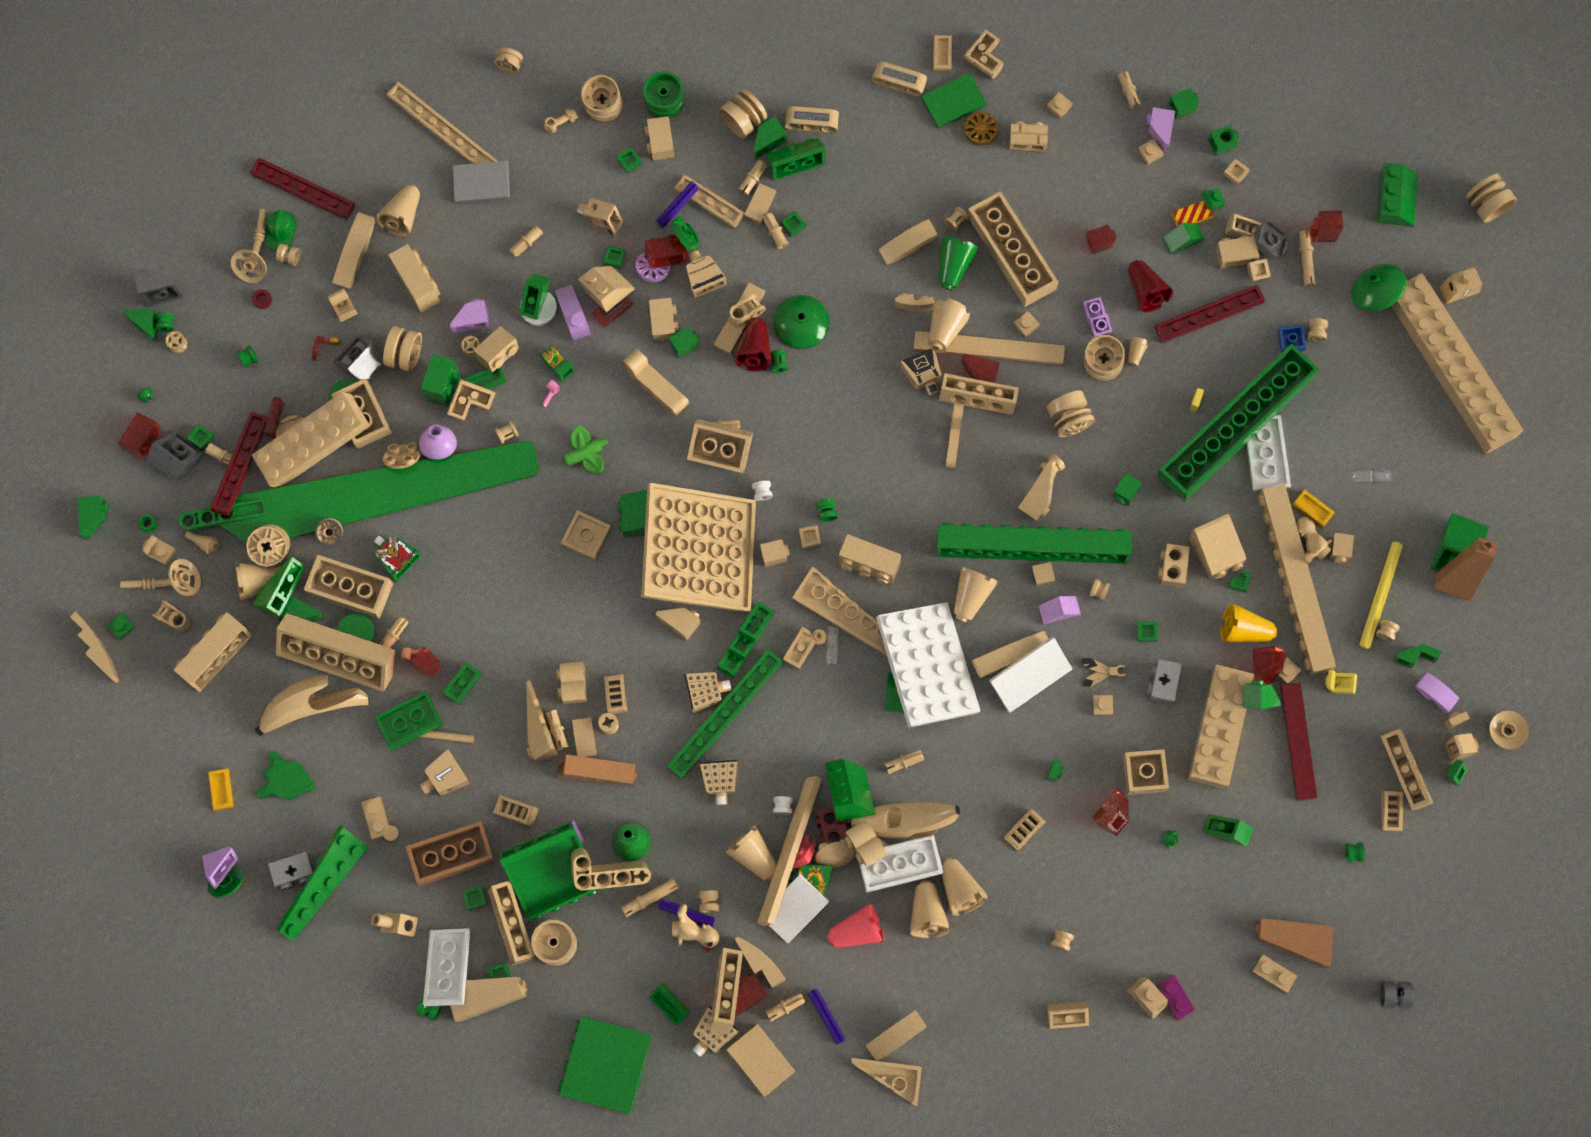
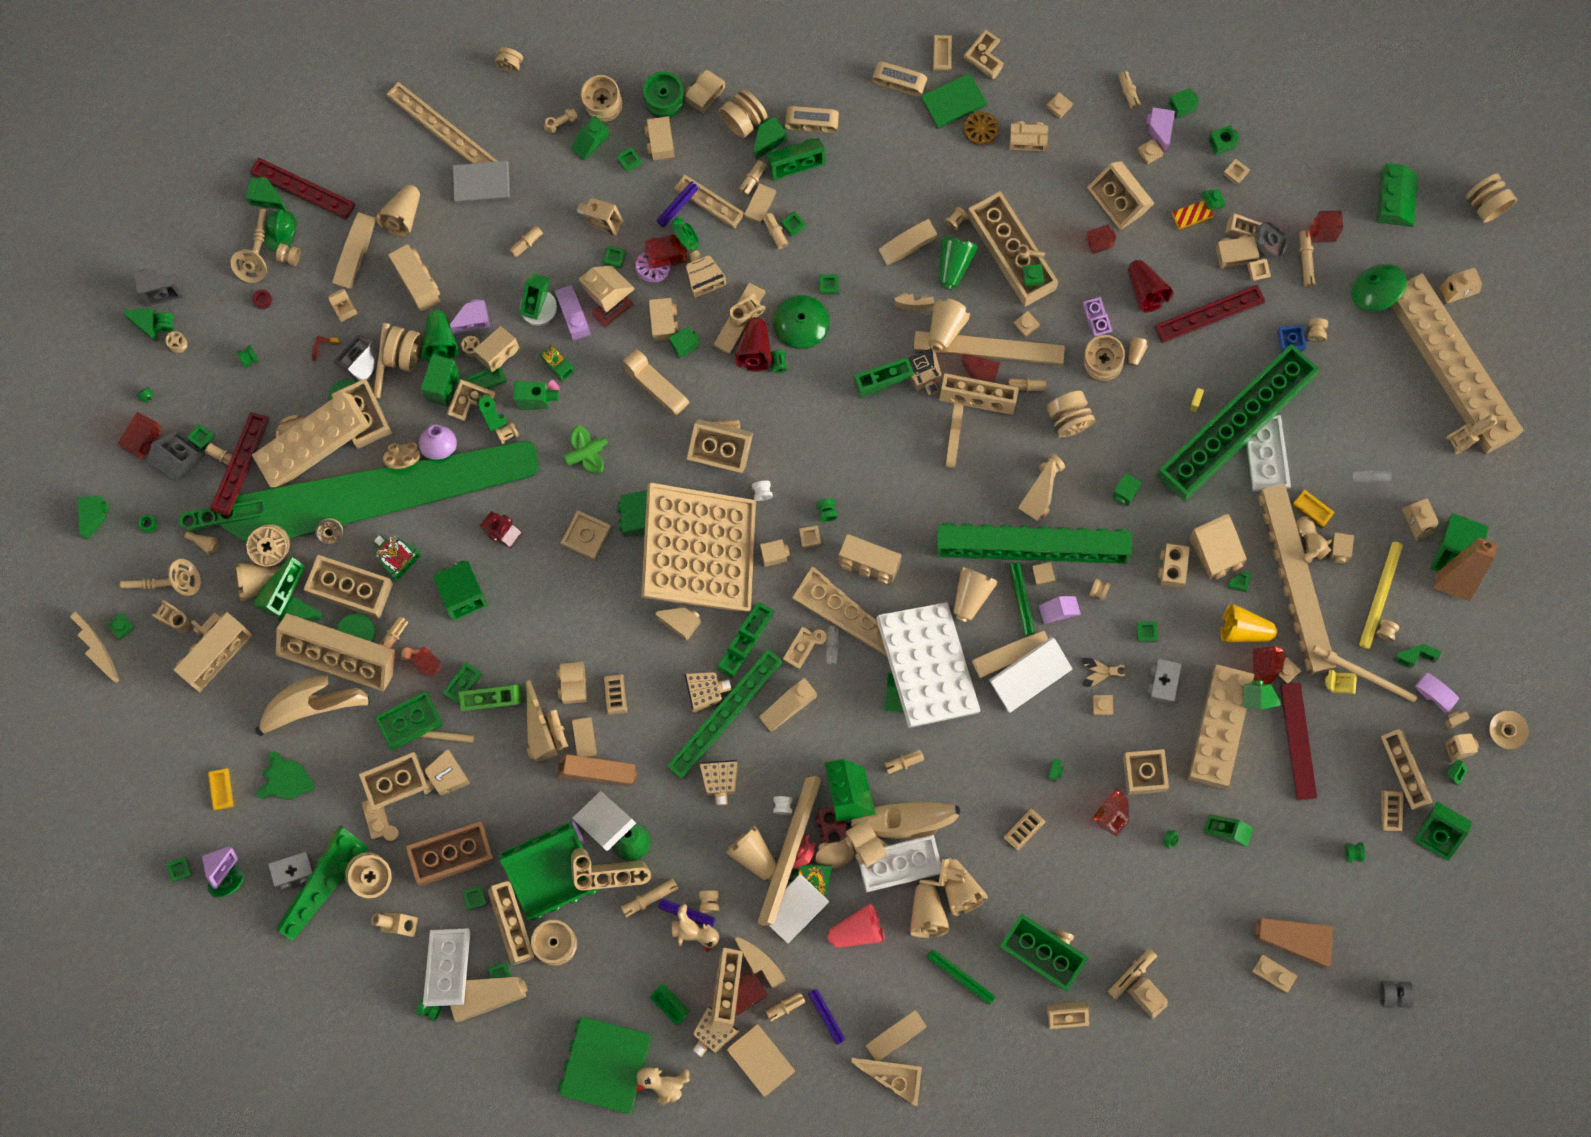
(158, 550): tan bracket -> none
(179, 869): none -> green plate
(200, 630): none -> tan bracket
(263, 194): none -> green slope
(274, 417): clear red tile -> none
(376, 883): none -> tan wheel
(380, 365): none -> tan bar
(394, 781): none -> tan slope
(438, 337): none -> green cone
(460, 590): none -> green slope
(487, 408): none -> green leg
(491, 697): none -> bright green slope
(500, 529): none -> dark red hinge
(526, 816): tan slope -> none
(534, 395): none -> green torso
(590, 138): none -> green slope
(604, 820): none -> white tile
(609, 727): tan wheel -> none
(666, 1087): none -> tan animal
(704, 91): none -> tan brick
(788, 704): none -> tan slope
(829, 284): none -> green plate
(882, 377): none -> green slope
(946, 873): none -> tan bracket
(961, 977): none -> green axle
(1021, 598): none -> green axle
(1028, 385): none -> tan axle
(1029, 252): none -> tan hand
(1033, 274): none -> green plate
(1044, 952): none -> green slope
(1120, 195): none -> tan slope
(1148, 956): none -> tan pin
(1177, 999): magenta plate -> none
(1183, 237): green slope -> none
(1332, 657): none -> tan bar
(1421, 517): none -> tan torso
(1443, 831): none -> green slope
(1468, 434): none -> tan connector

